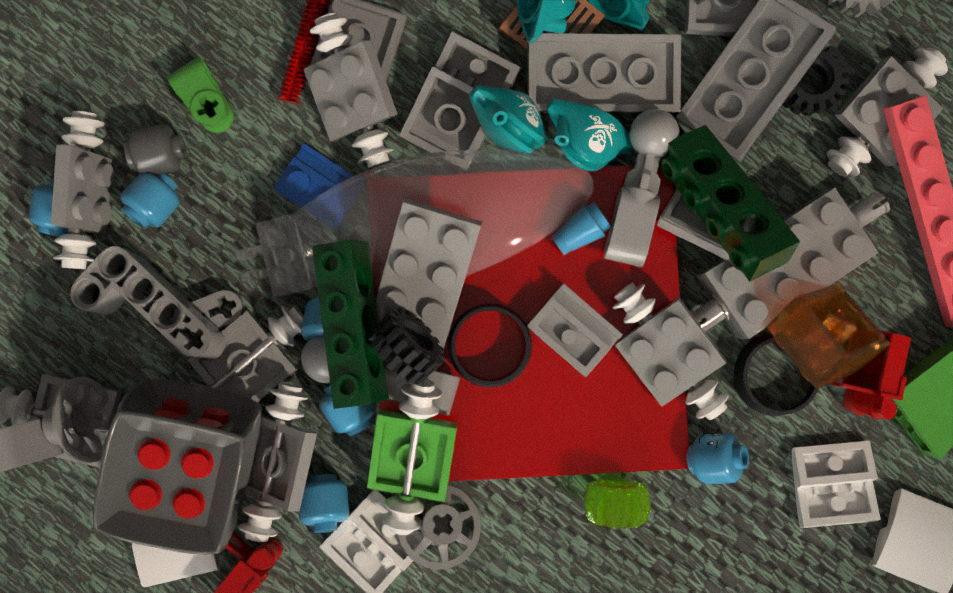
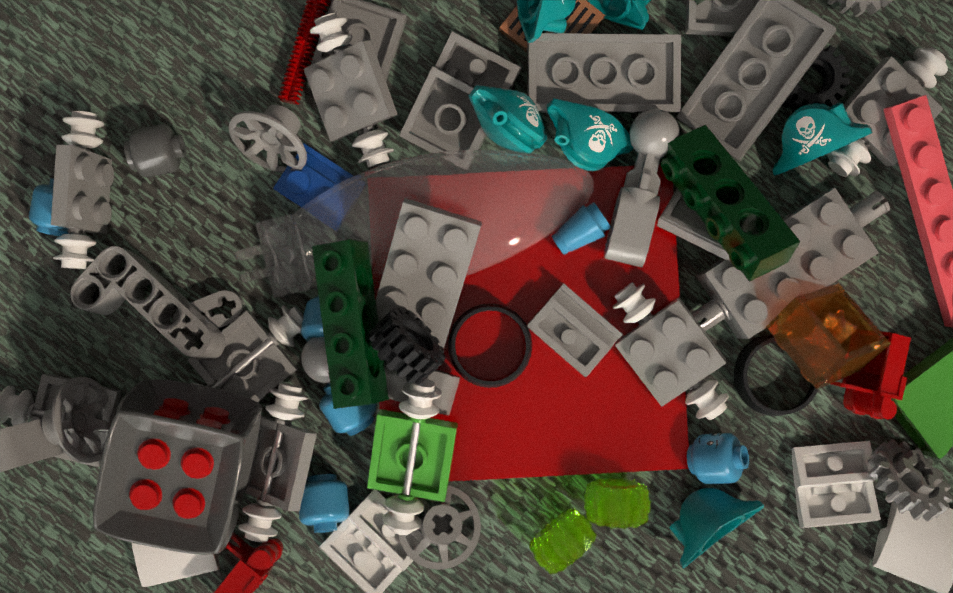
(150, 199): dark azure head -> none
(200, 93): bright green piece -> none
(273, 132): none -> light grey wheel
(562, 541): none -> clear neon green gear
(707, 518): none -> teal hat
(816, 132): none -> teal hat
(910, 480): none -> light grey gear

